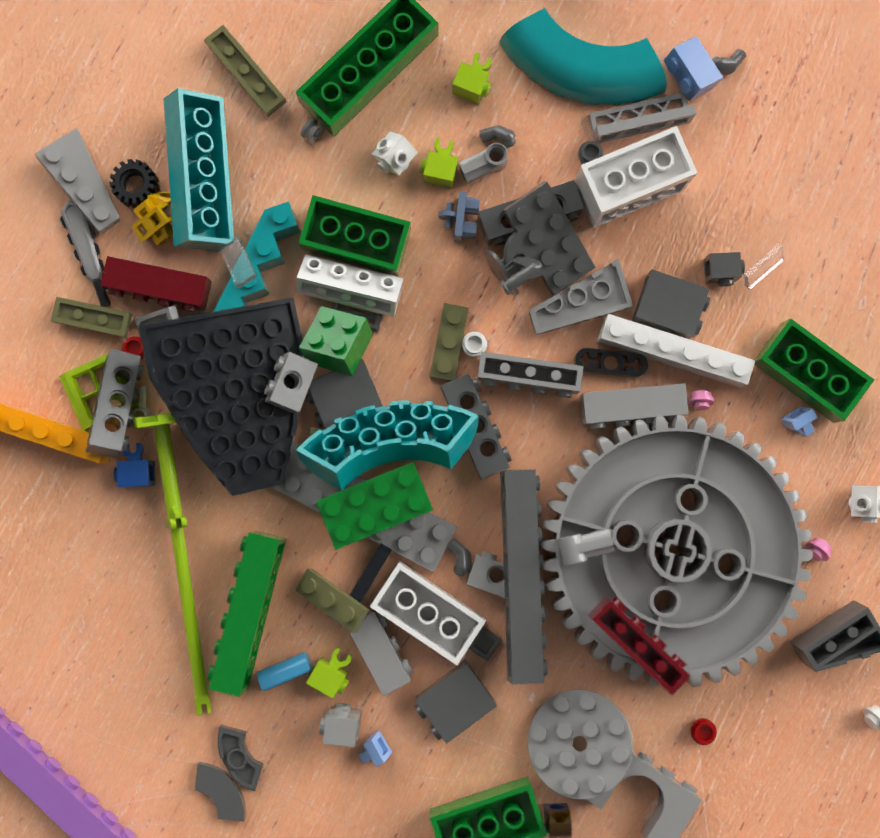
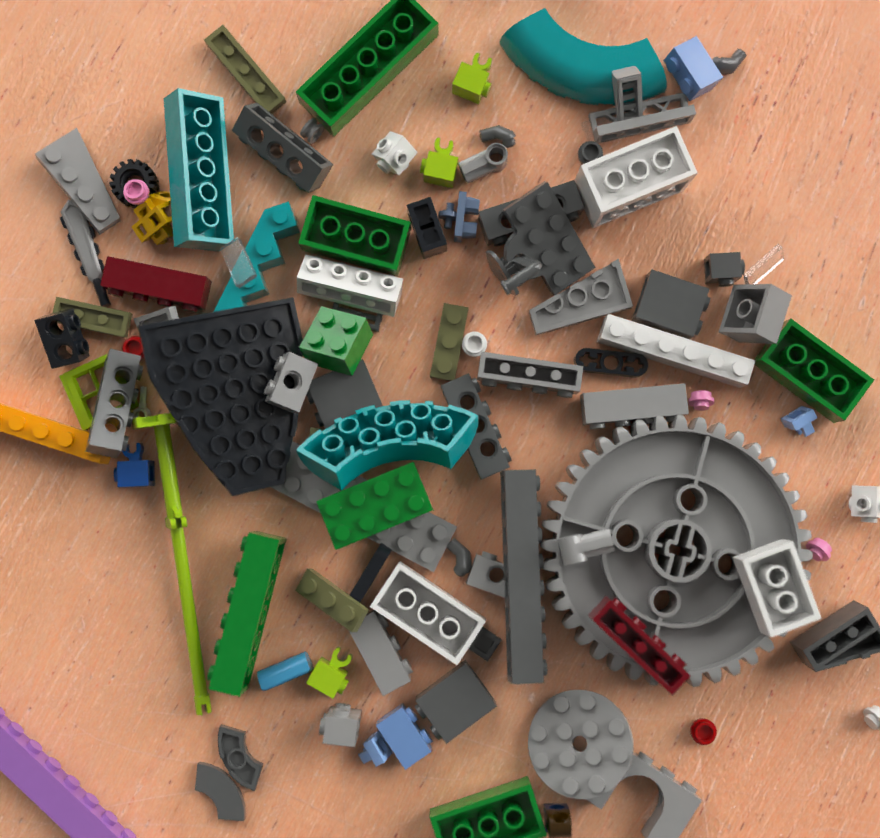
(55, 339): none -> black brick
(136, 191): none -> bright pink plate
(276, 134): none -> dark grey brick
(404, 735): none -> medium blue brick
(427, 227): none -> black brick
(624, 79): none -> light grey slope
(755, 313): none -> light grey brick
(777, 588): none -> white brick

